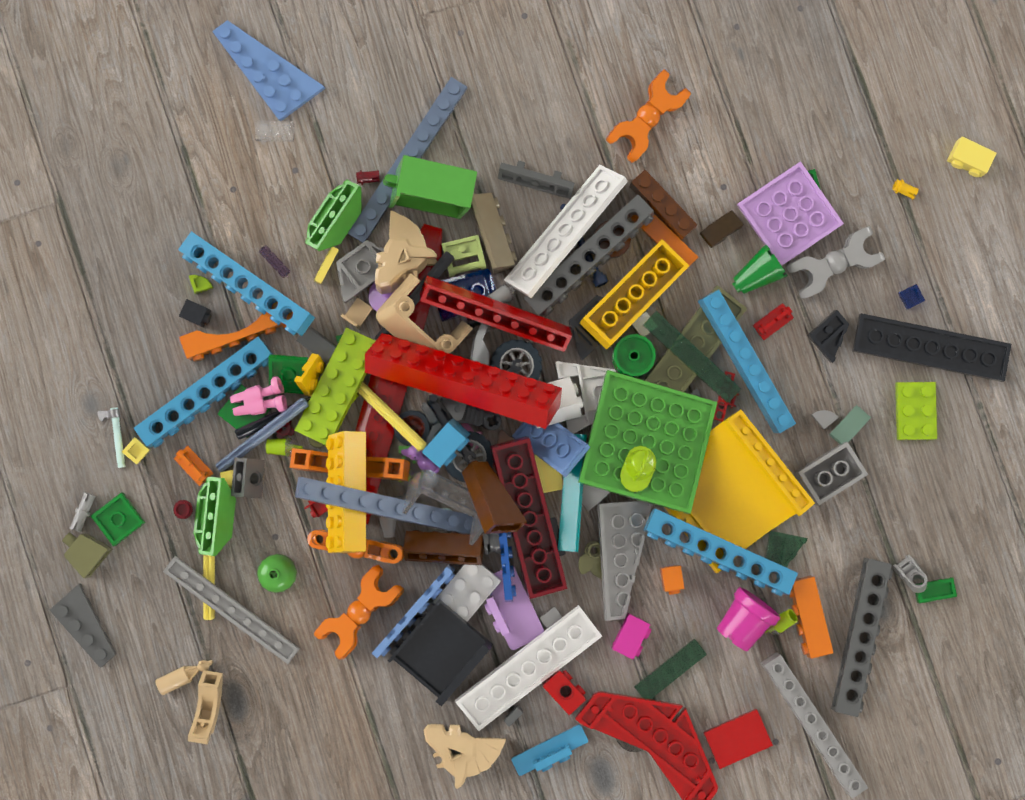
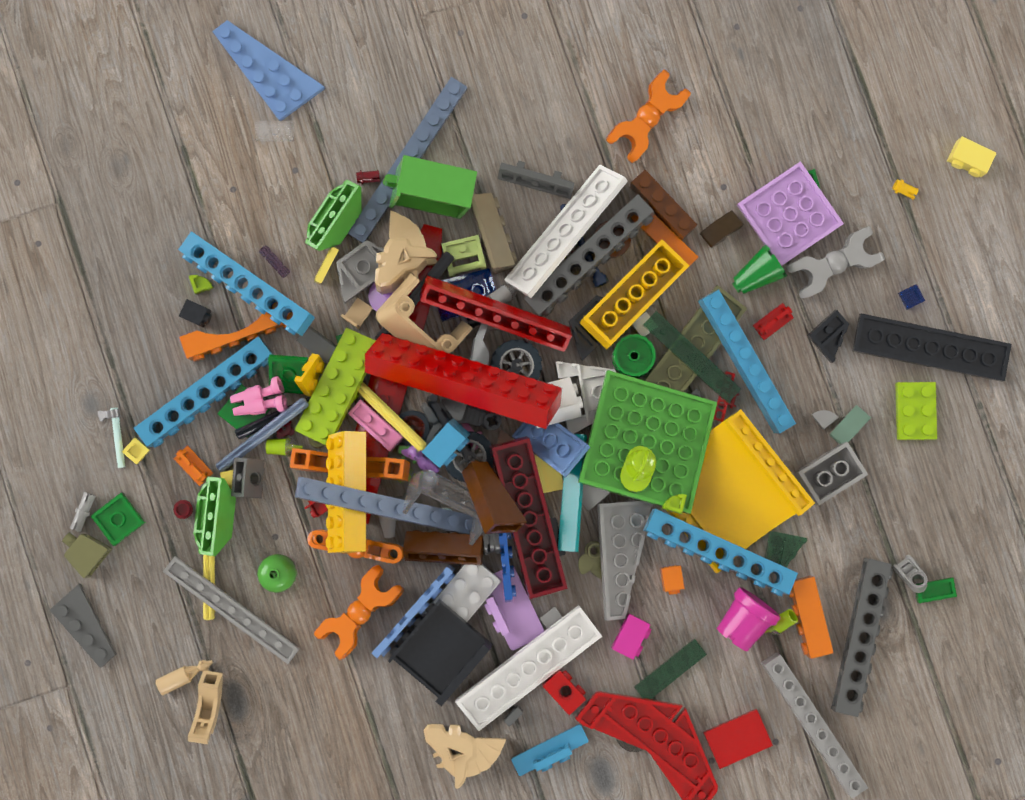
(375, 425): none -> bright pink tile
(675, 503): none -> lime tile

